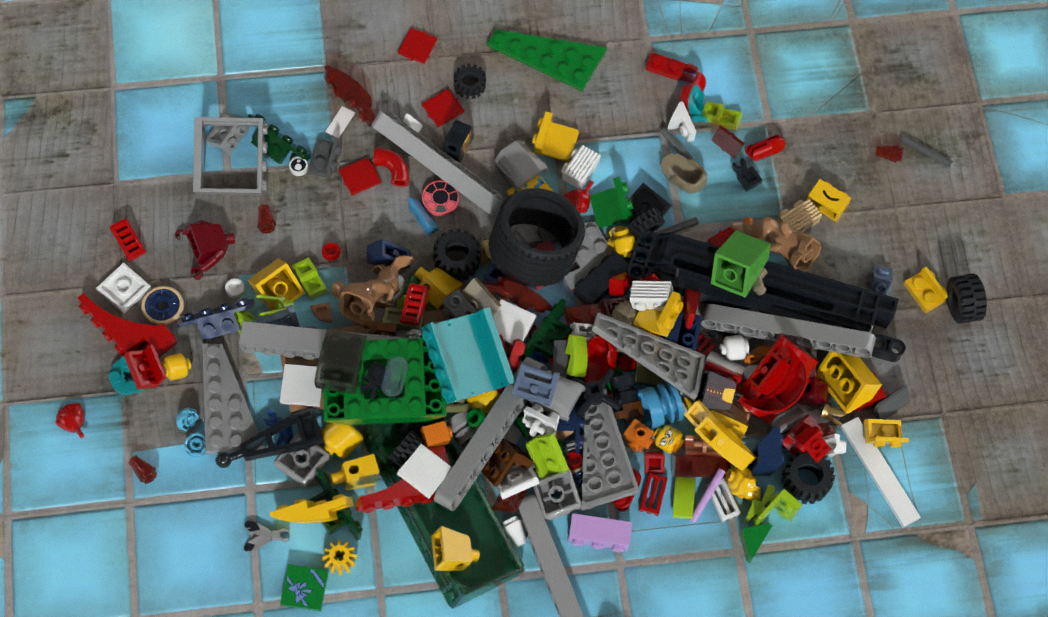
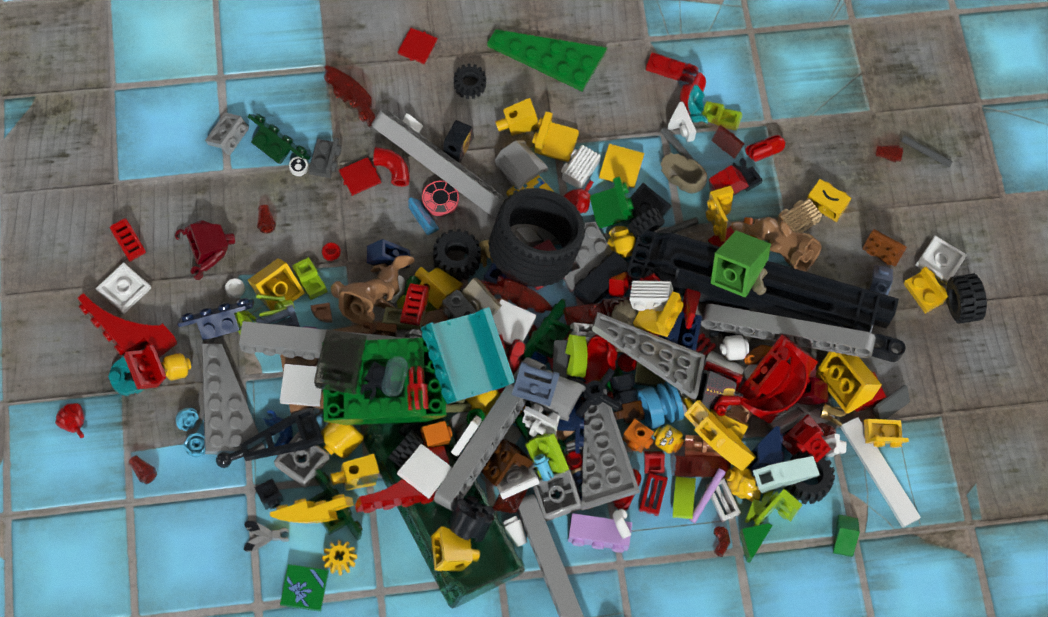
(167, 315): dark blue wheel -> none
(198, 169): light grey window -> none
(269, 494): none -> black bracket
(340, 122): white sticker -> none
(417, 388): none -> red arm
(443, 108): red piece -> none
(466, 436): none -> white tile
(471, 519): none -> black brick
(519, 118): none -> yellow torso
(544, 469): none -> medium azure pin
(620, 523): none -> white arm
(621, 163): none -> yellow slope
(718, 207): none -> yellow bracket
(724, 402): none -> red arm
(724, 540): none -> clear red arm
(728, 177): none -> red torso
(785, 474): none -> light aqua slope
(846, 535): none -> green slope
(884, 248): none -> dark orange bracket
(941, 259): none -> white tile

